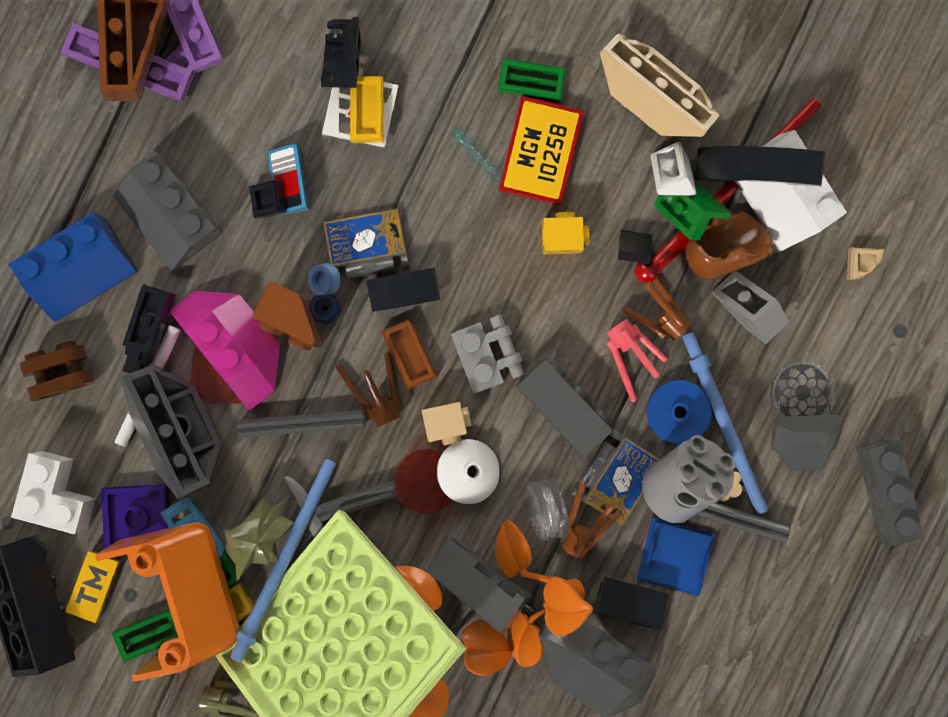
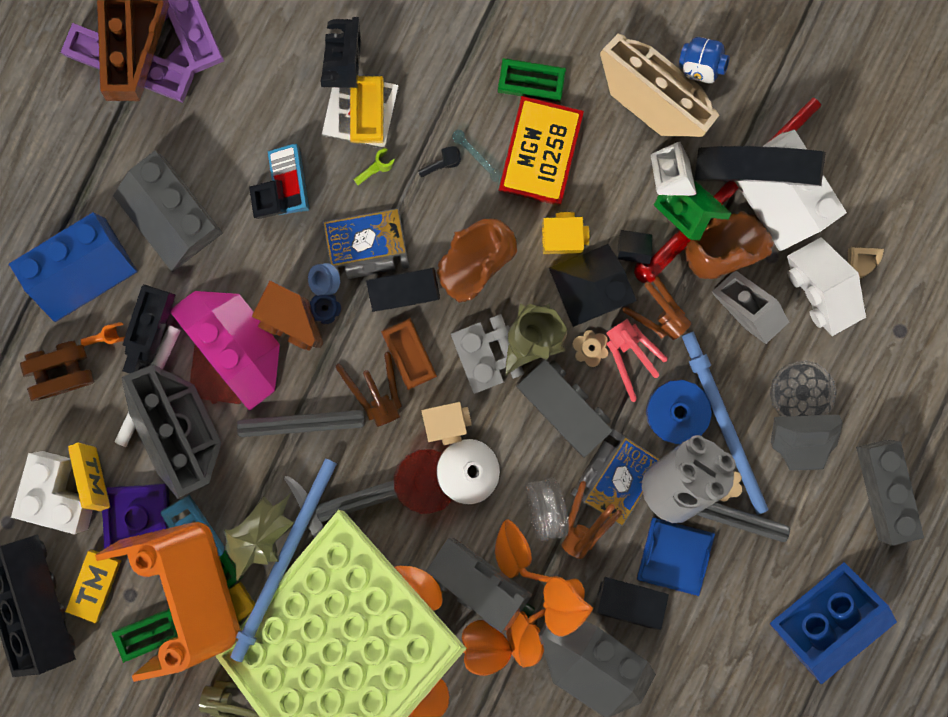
(88, 477): none -> yellow tile
(107, 335): none -> orange hand
(375, 167): none -> lime hand
(451, 159): none -> black hand
(475, 258): none -> dark orange piece
(534, 335): none -> olive hair
(582, 343): none -> tan plant
(592, 285): none -> black slope
(703, 60): none -> blue head
(829, 285): none -> white brick
(833, 622): none -> blue slope

